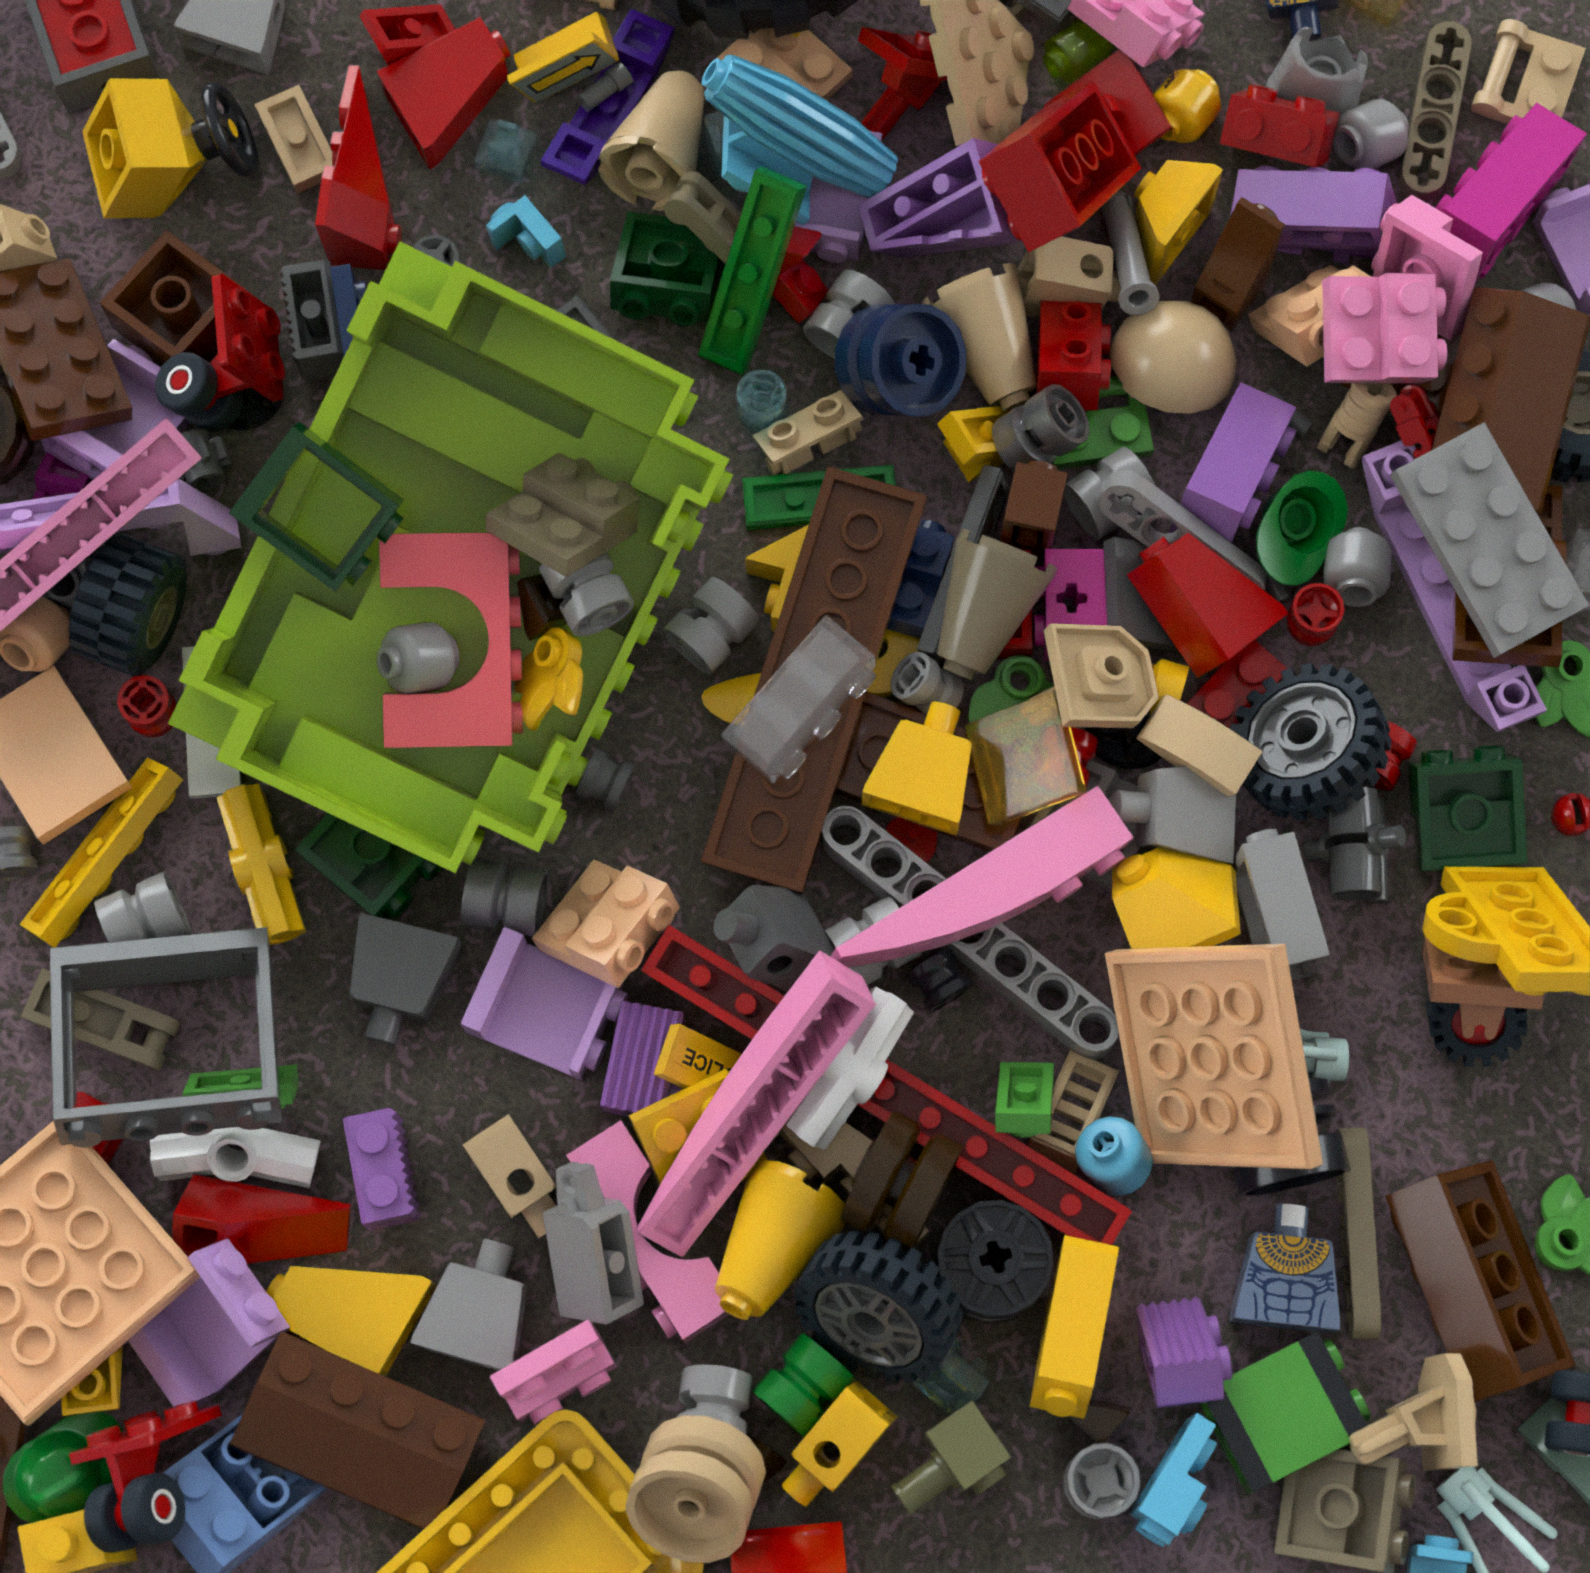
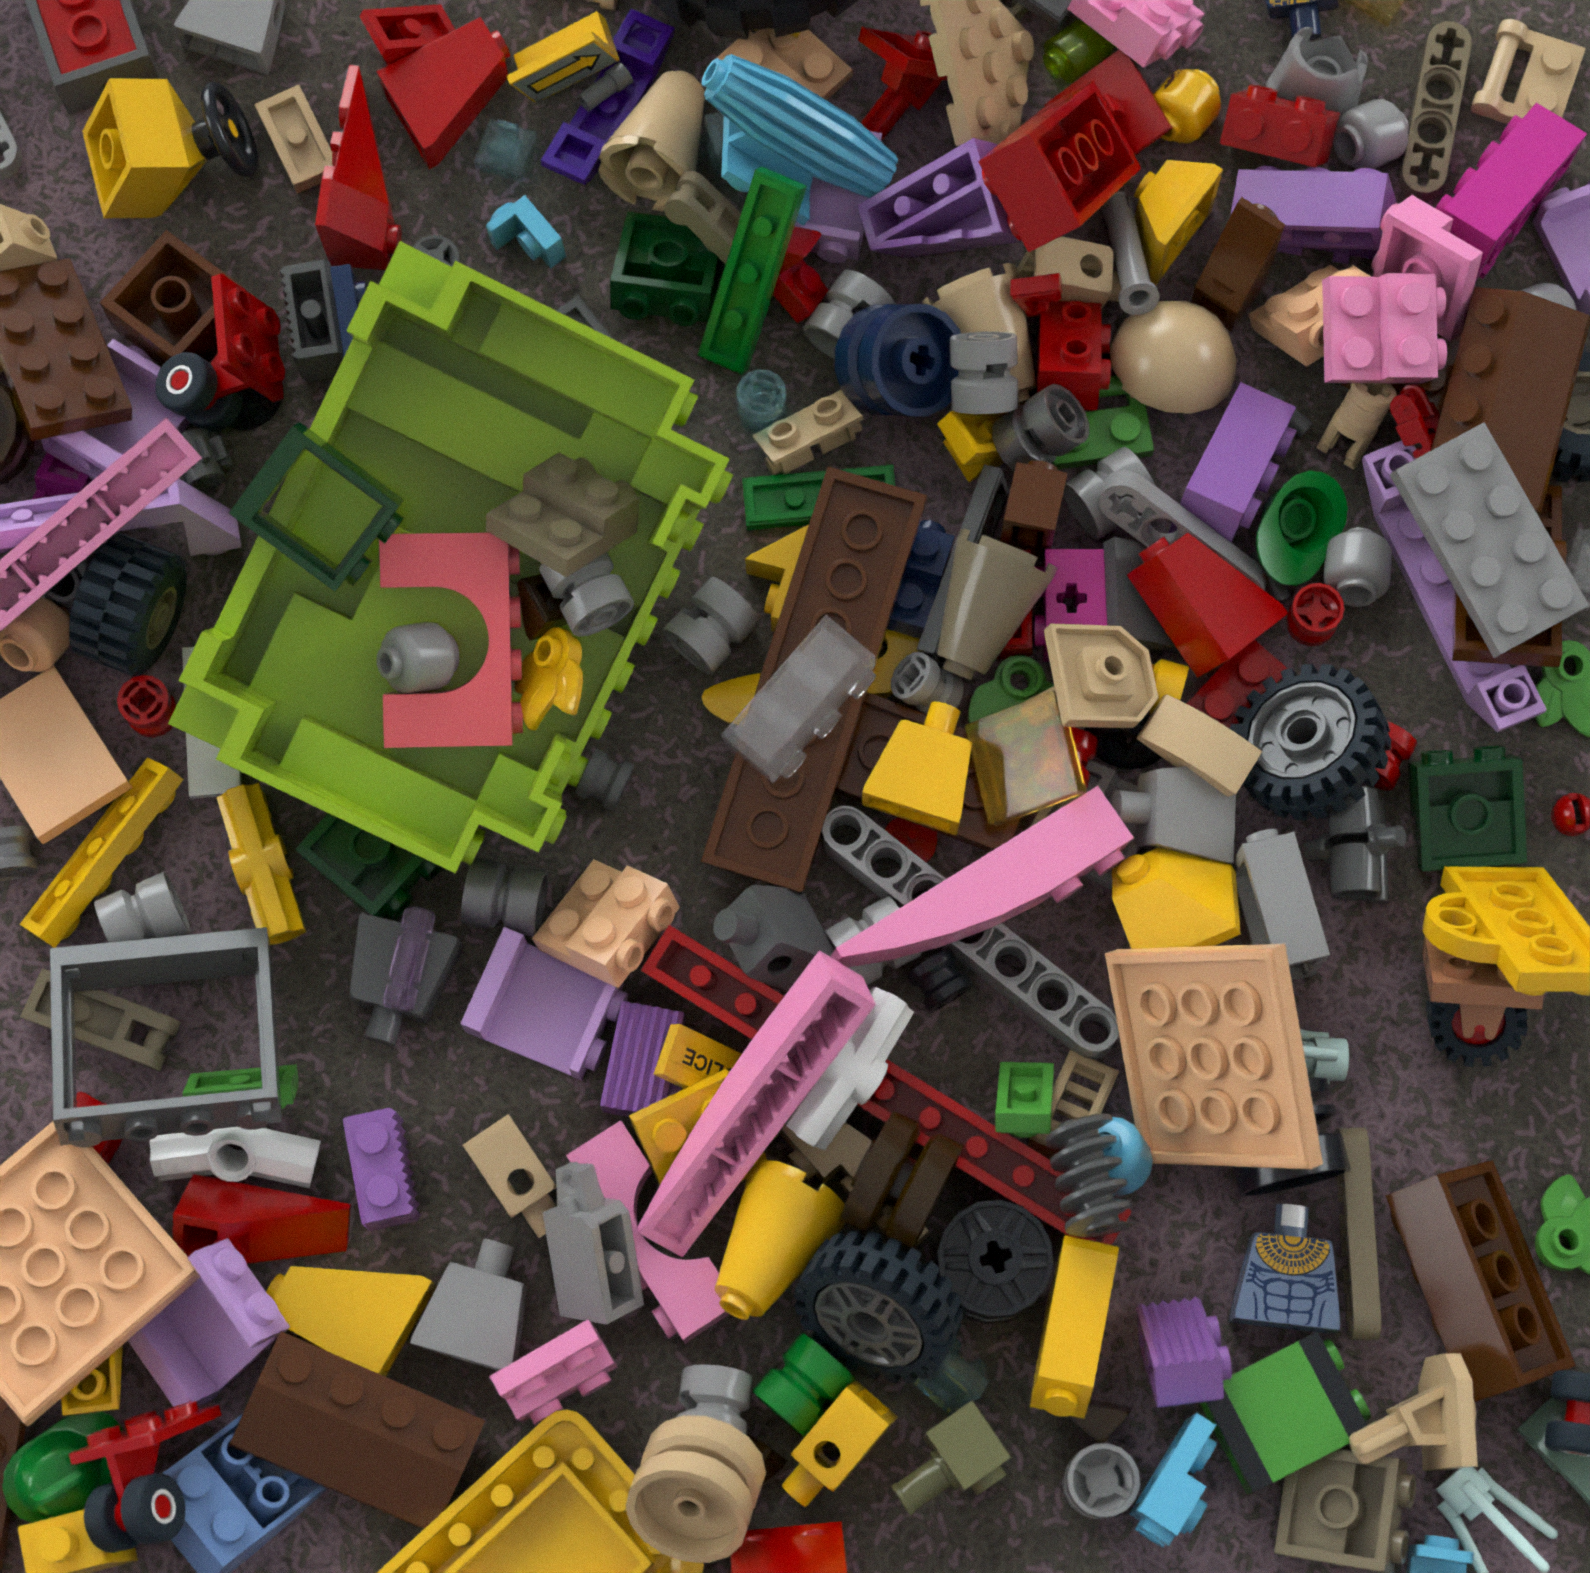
(408, 959): none -> clear purple axle
(984, 372): none -> light grey wheel
(1036, 292): none -> red tile
(1087, 1177): none -> dark grey piece

